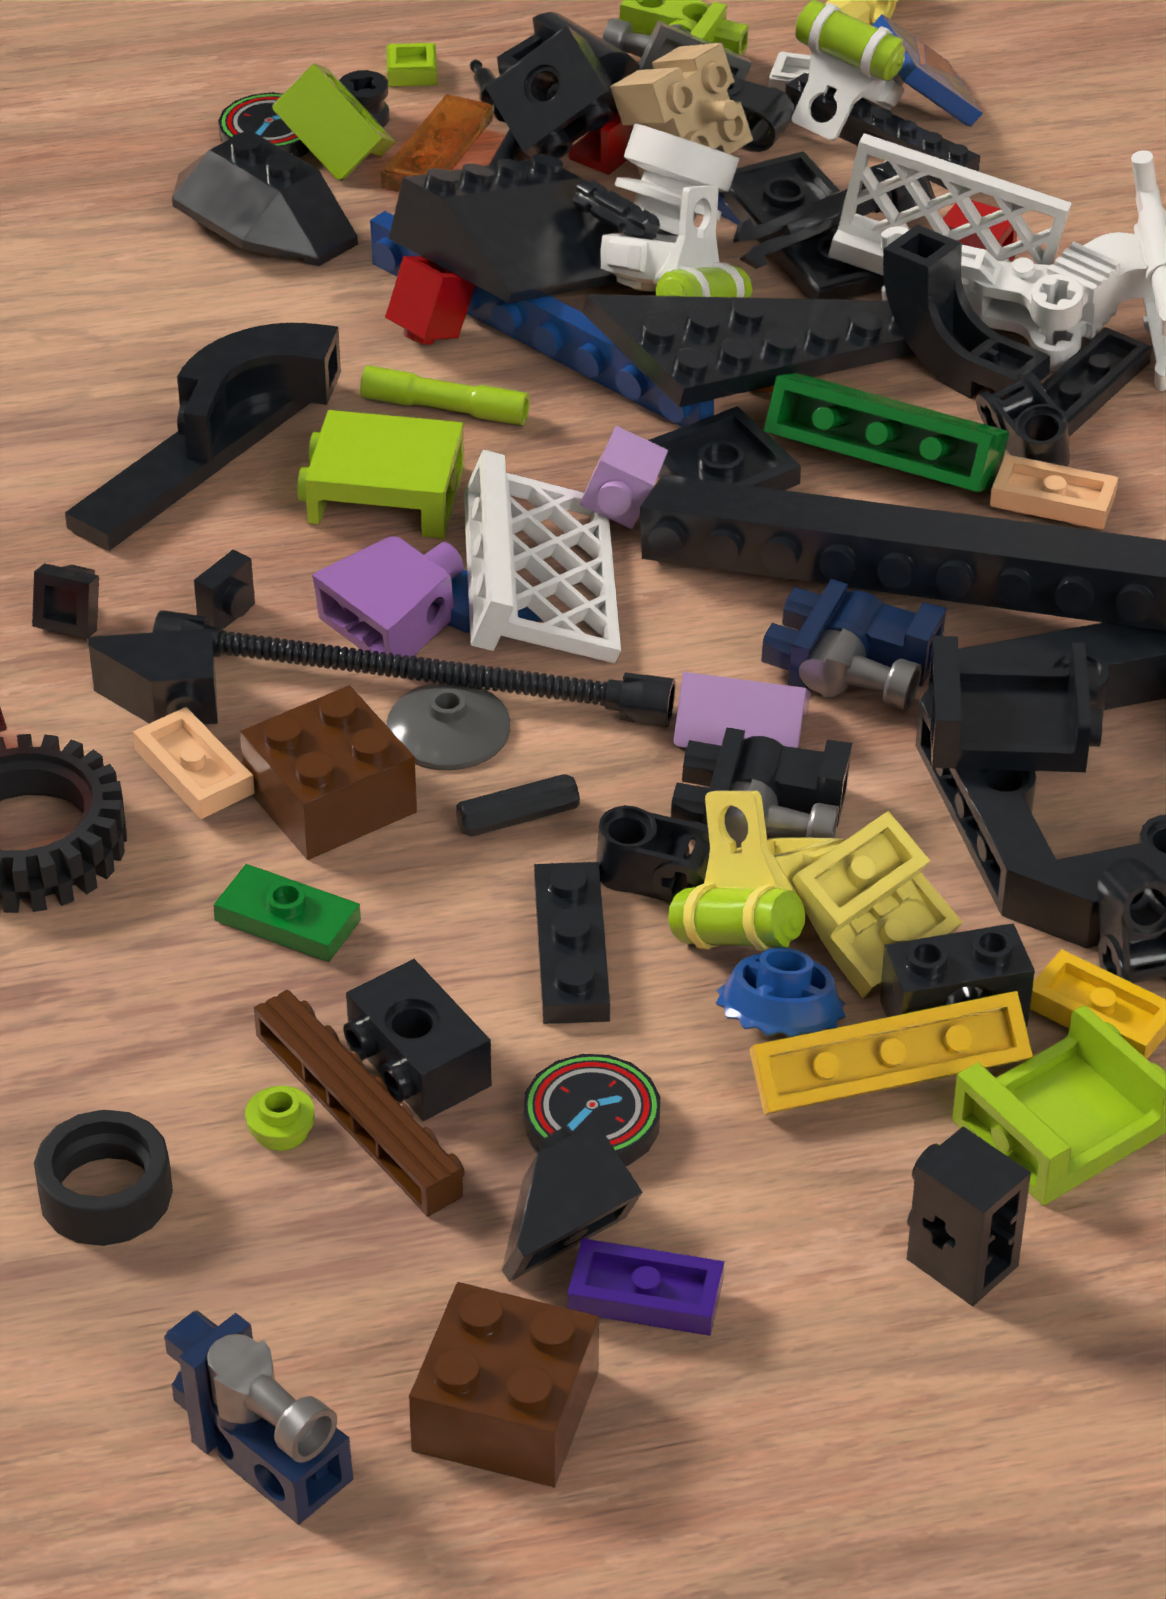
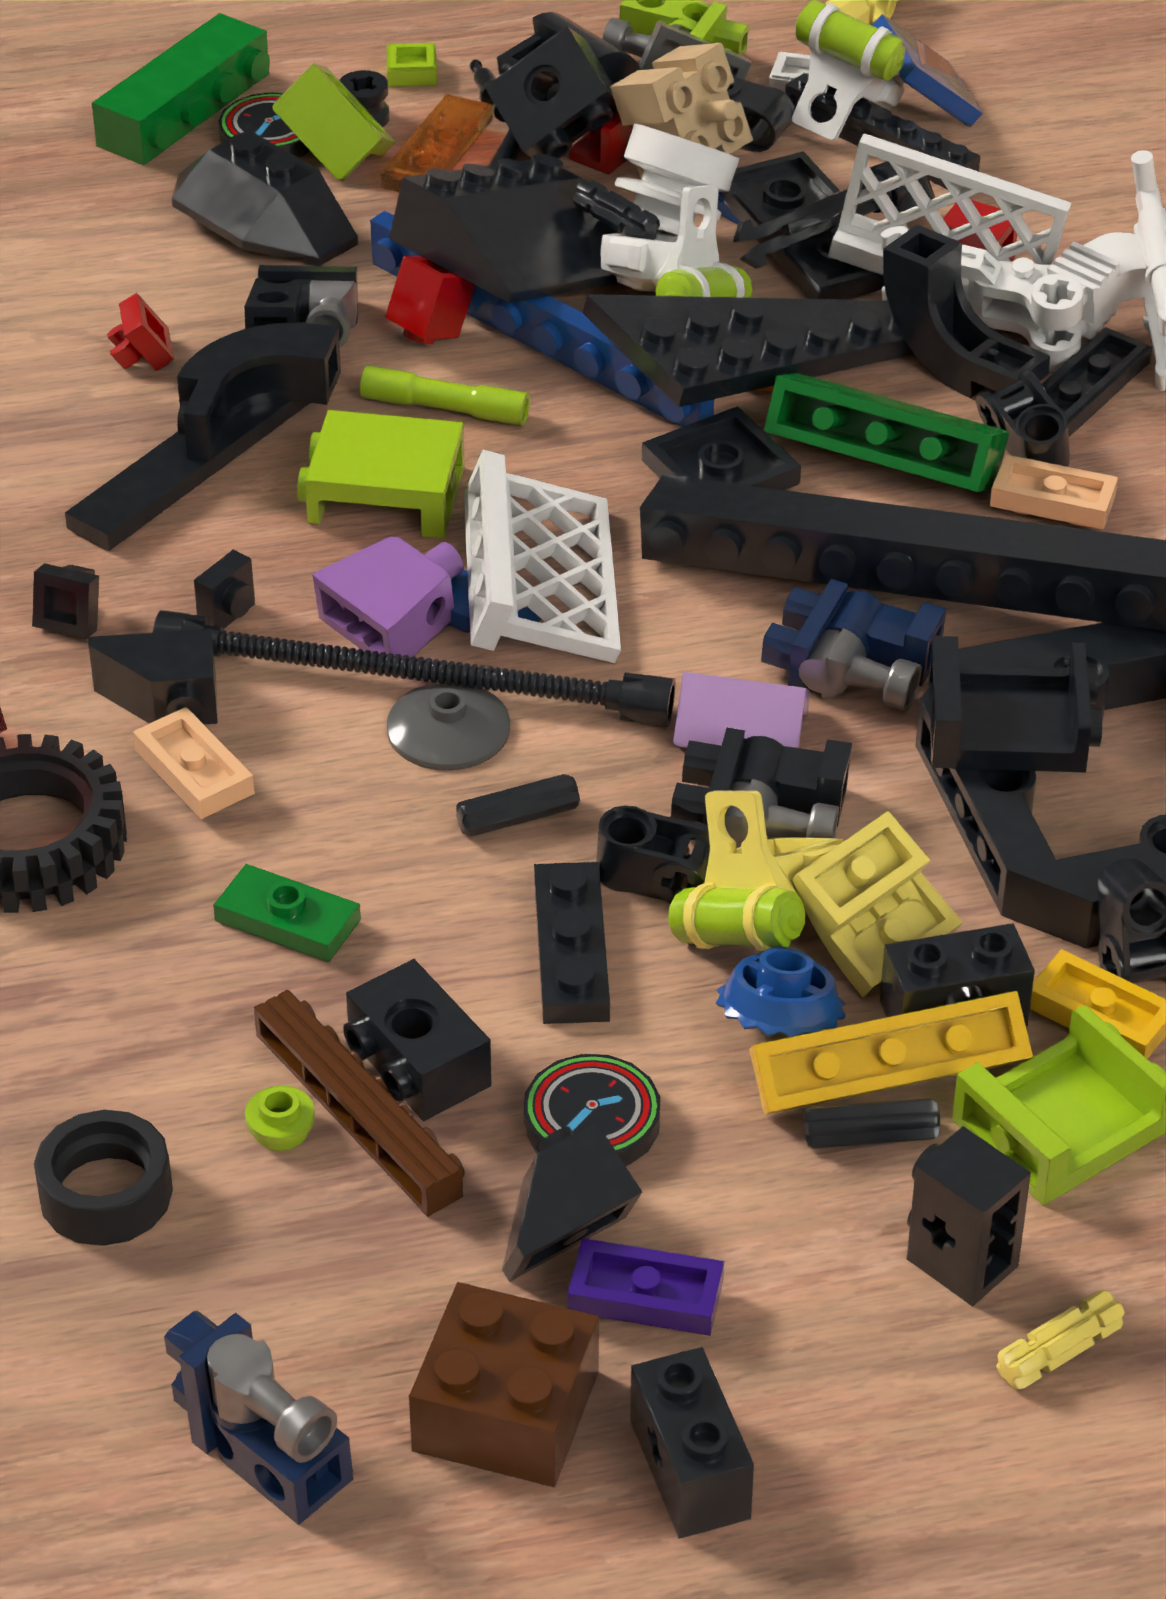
(140, 335): none -> red tile
(180, 88): none -> green brick
(304, 296): none -> black hips
(329, 771): reddish brown brick -> none
(623, 477): lavender brick -> none
(691, 1442): none -> black brick
(871, 1123): none -> black axle
(1060, 1339): none -> light yellow axle

